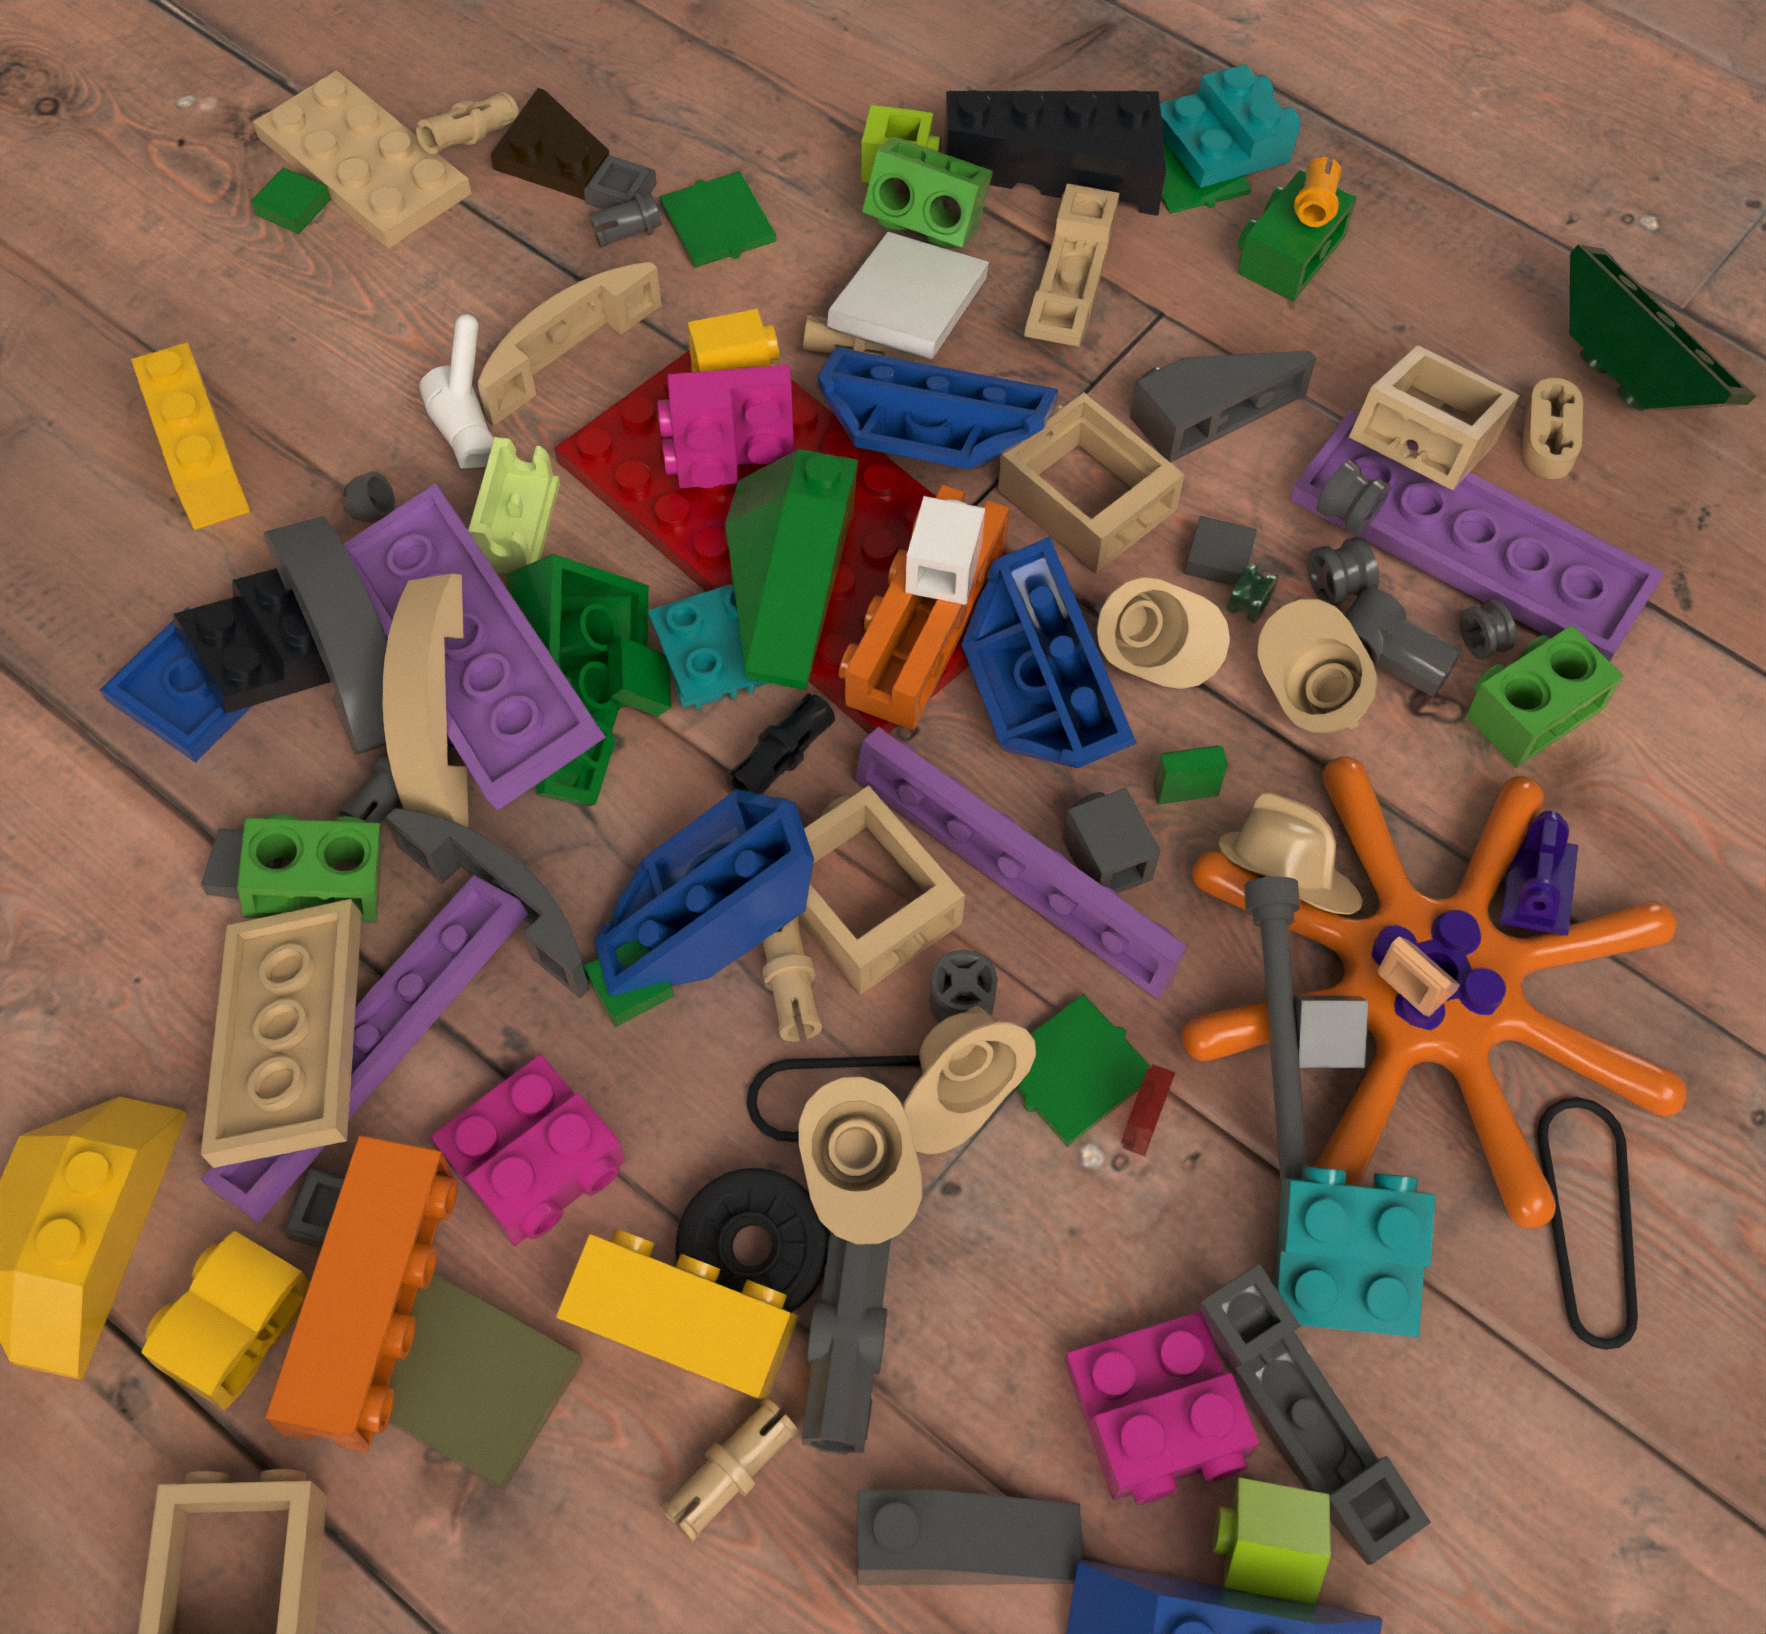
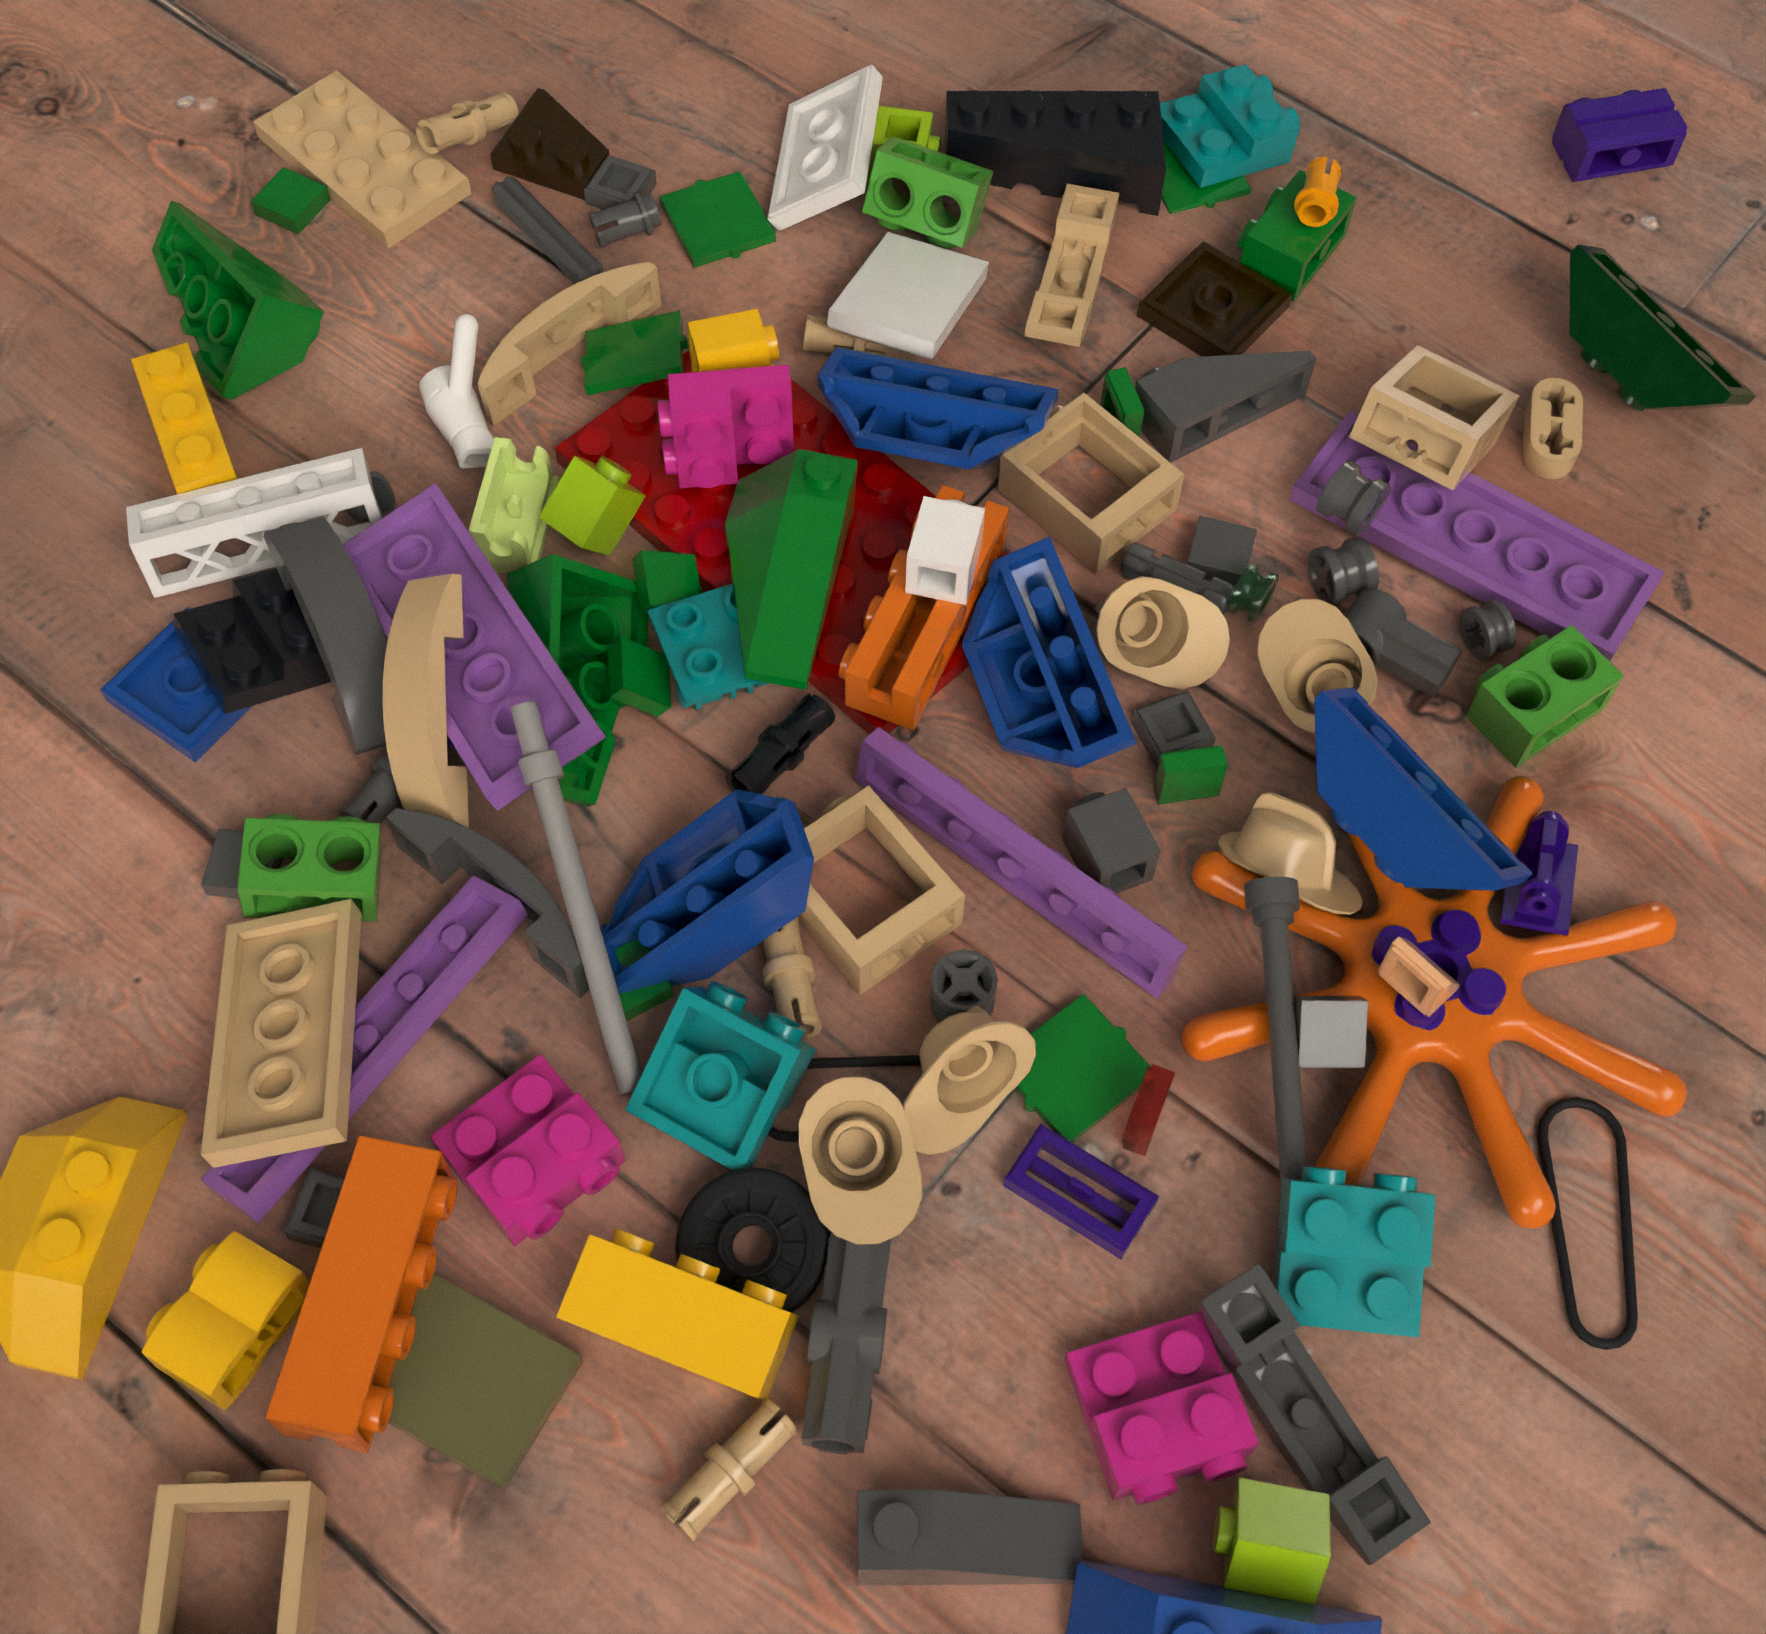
(234, 304): none -> green wedge
(245, 509): none -> white fence
(542, 771): none -> light grey bar
(545, 230): none -> dark grey axle
(593, 504): none -> lime brick
(633, 352): none -> green piece
(664, 578): none -> green tile
(721, 1075): none -> teal plate
(826, 148): none -> white tile
(1067, 1212): none -> dark purple tile
(1122, 400): none -> green tile
(1140, 561): none -> dark grey axle
(1171, 726): none -> dark grey tile
(1214, 303): none -> dark brown tile
(1401, 805): none -> blue wedge
(1619, 134): none -> dark purple brick

